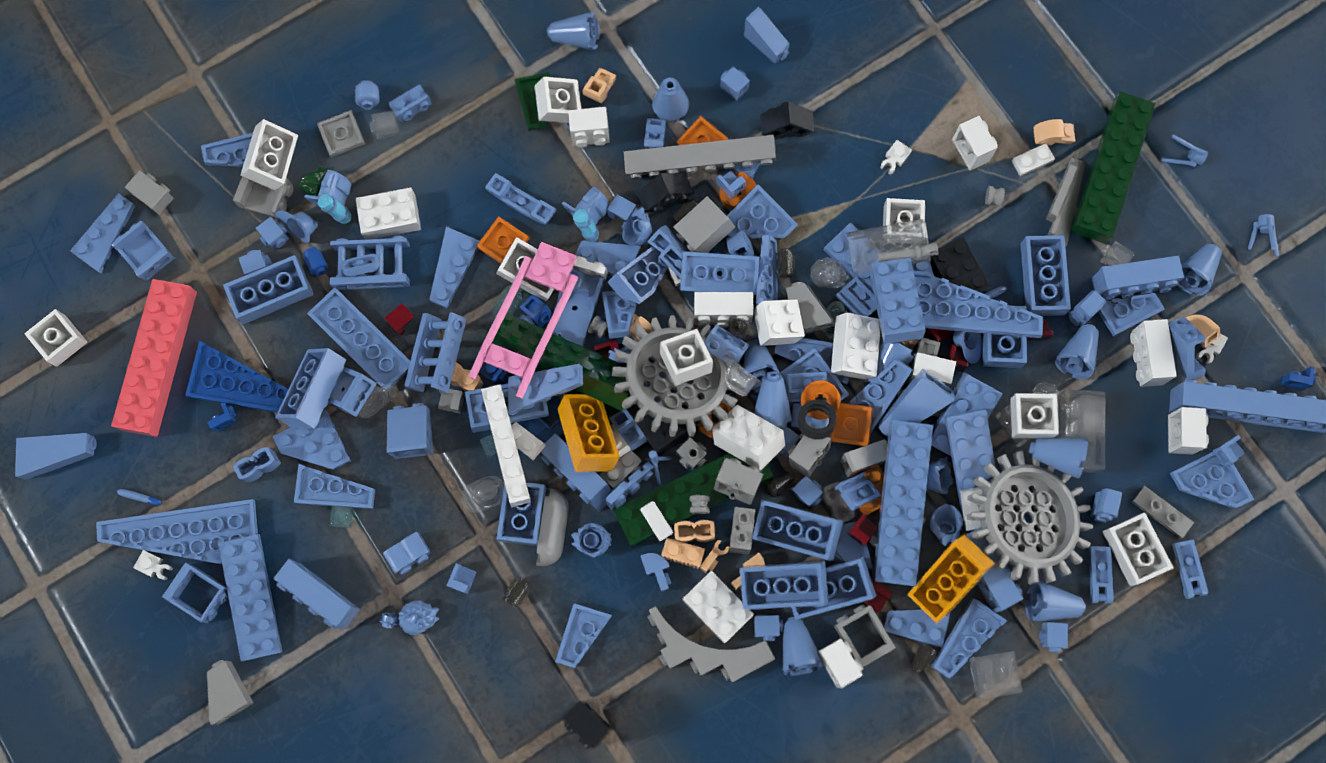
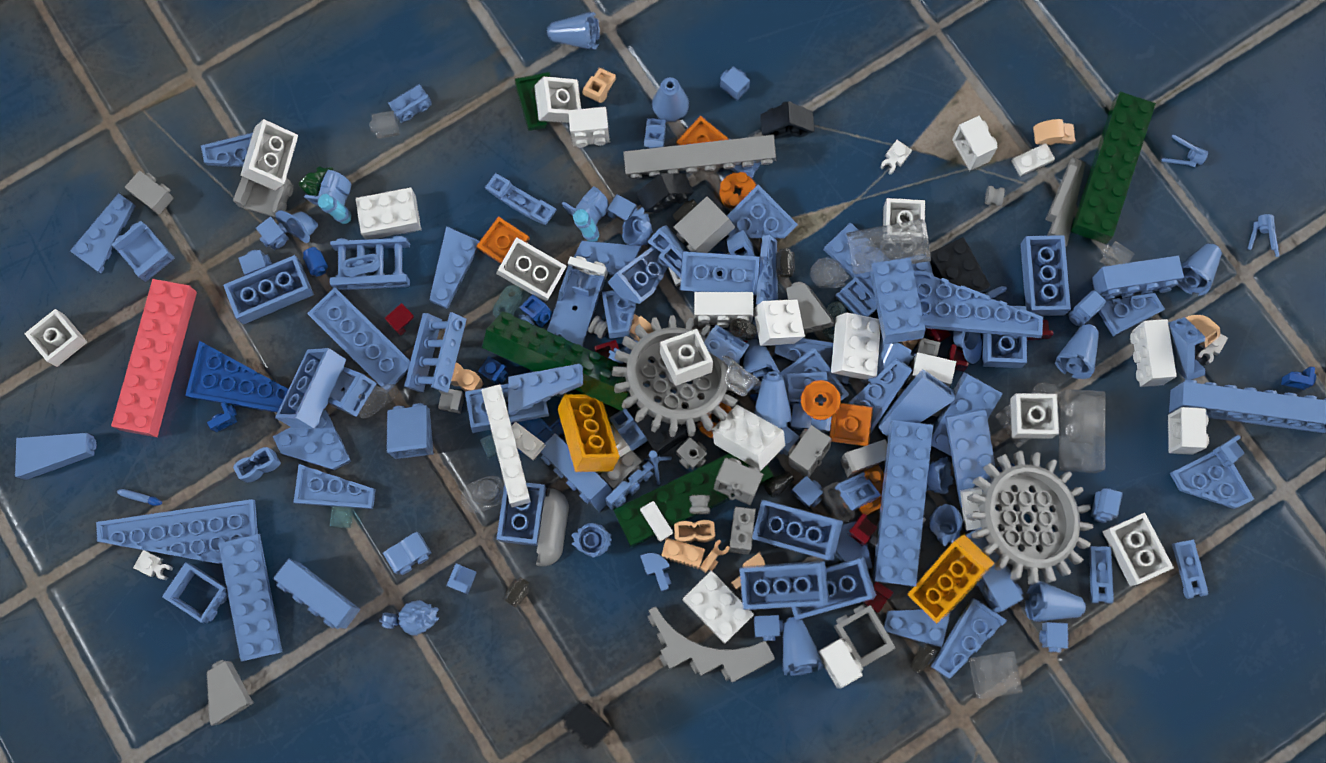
(341, 133): light grey tile -> none
(367, 94): medium blue head -> none
(549, 268): bright pink plate -> none
(580, 633): medium blue wing -> none
(731, 184): medium blue panel -> none
(765, 36): medium blue slope -> none
(817, 405): black tyre -> none
(912, 252): light grey pin -> none
(1061, 453): medium blue cone -> none
(1162, 512): light grey plate -> none

